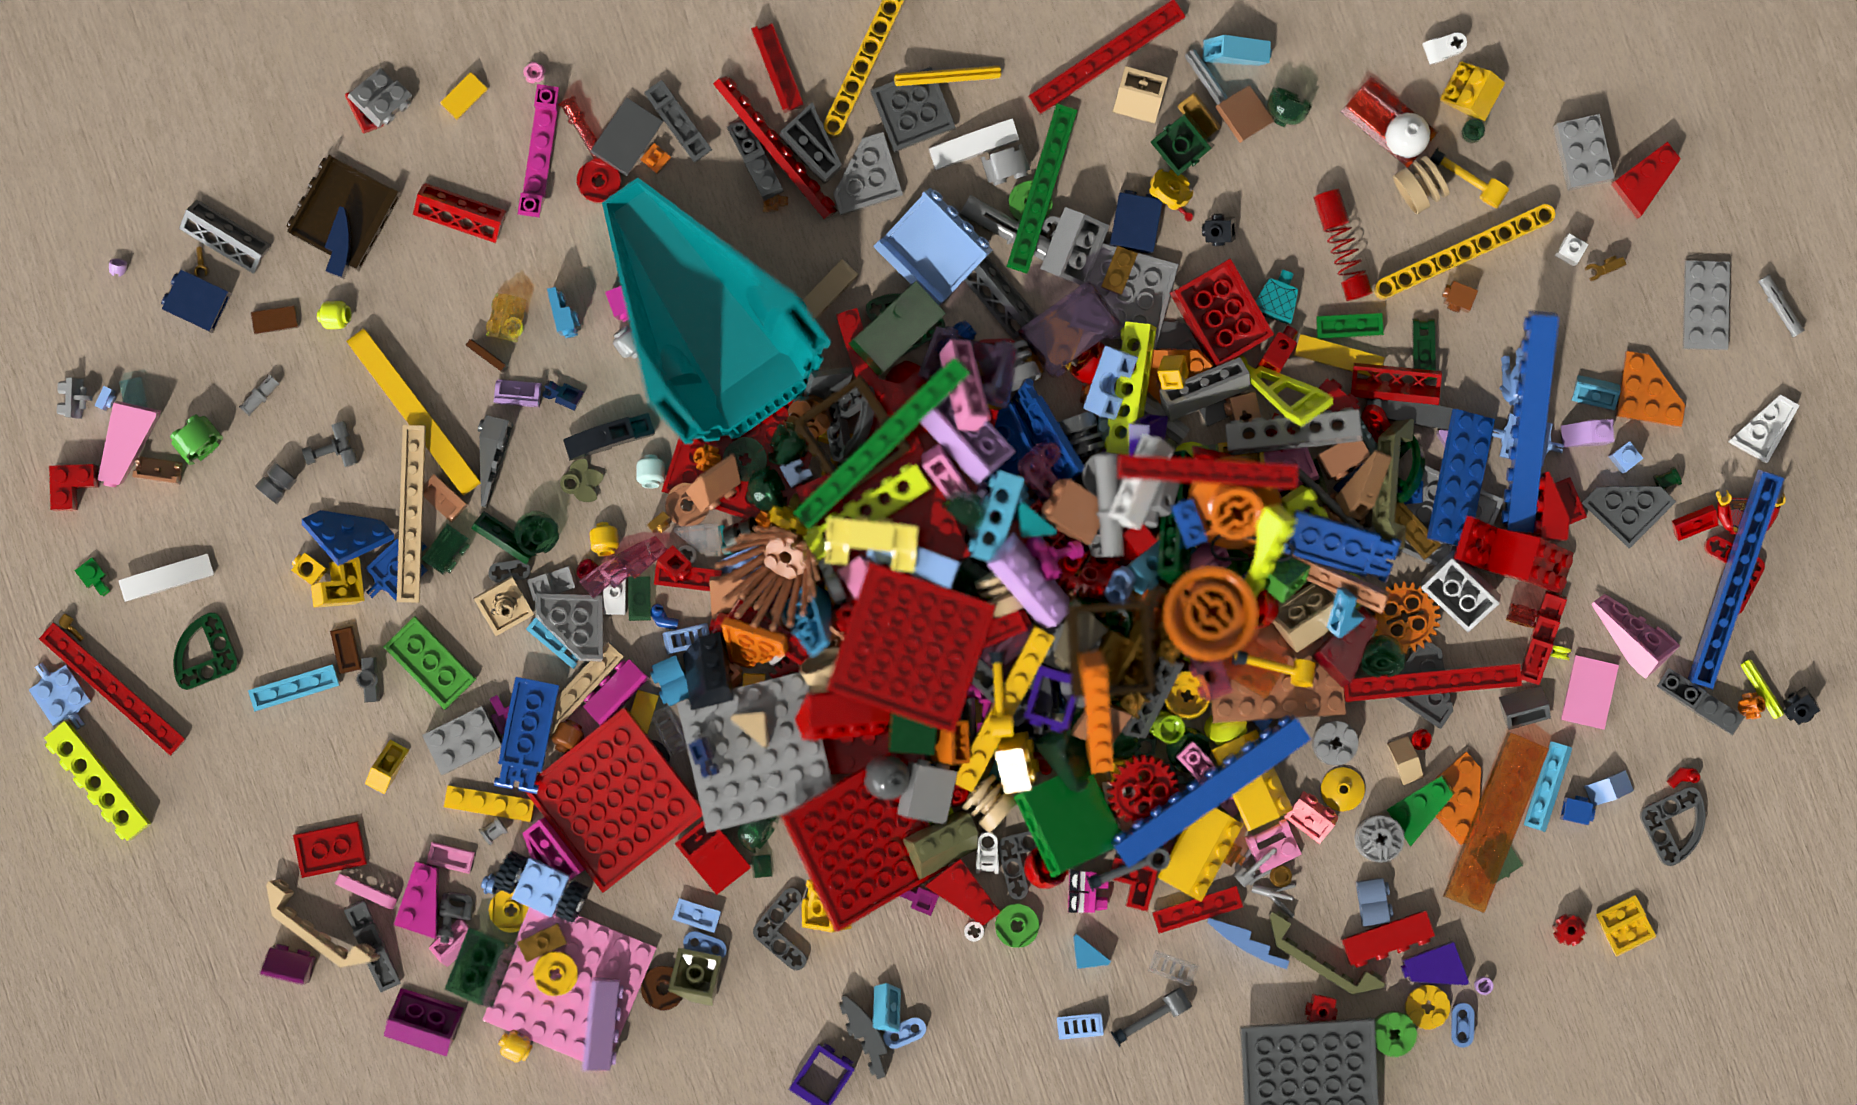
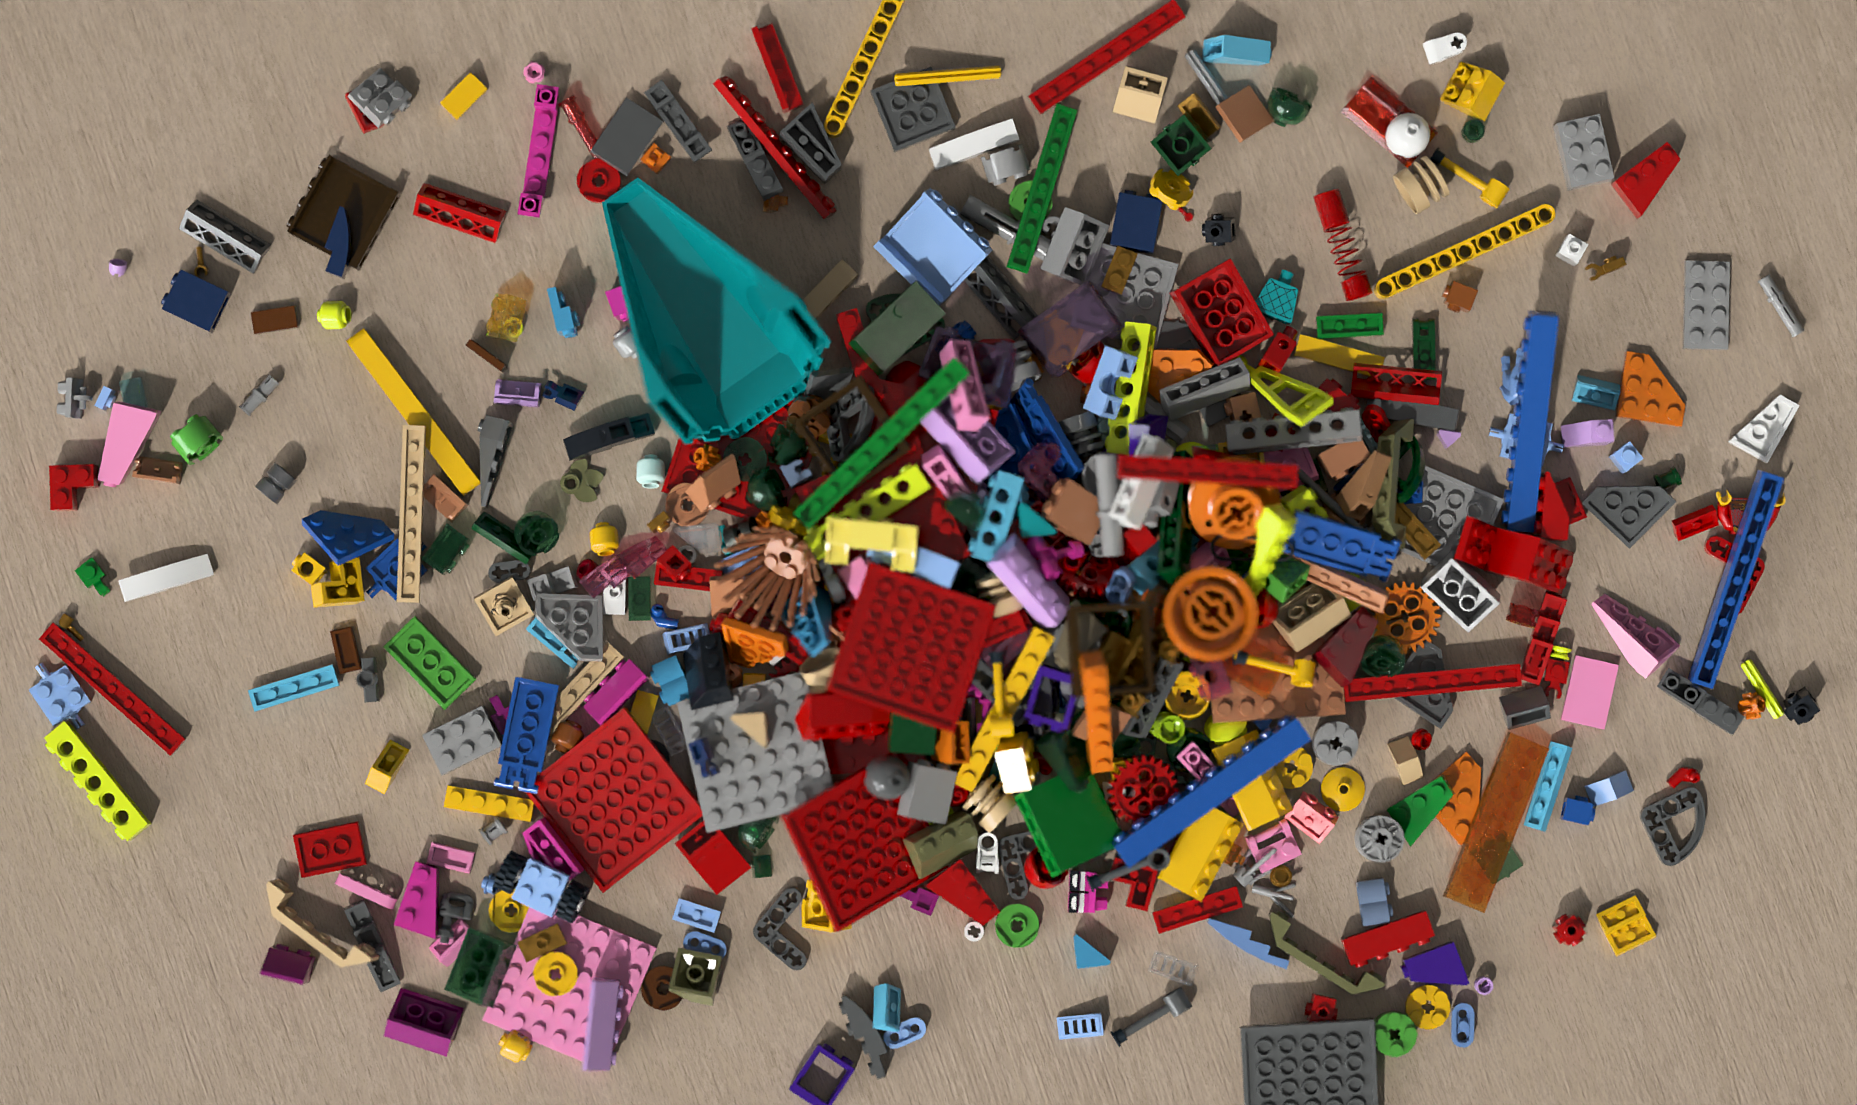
(216, 663): dark green beam -> none
(339, 445): dark grey bar -> none
(868, 177): light grey plate -> none
(1173, 372): yellow brick -> none
(1189, 522): blue hinge -> none
(1301, 775): none -> yellow plate
(1343, 613): dark azure slope -> none
(1460, 475): blue plate -> none
(1556, 673): none -> red plate

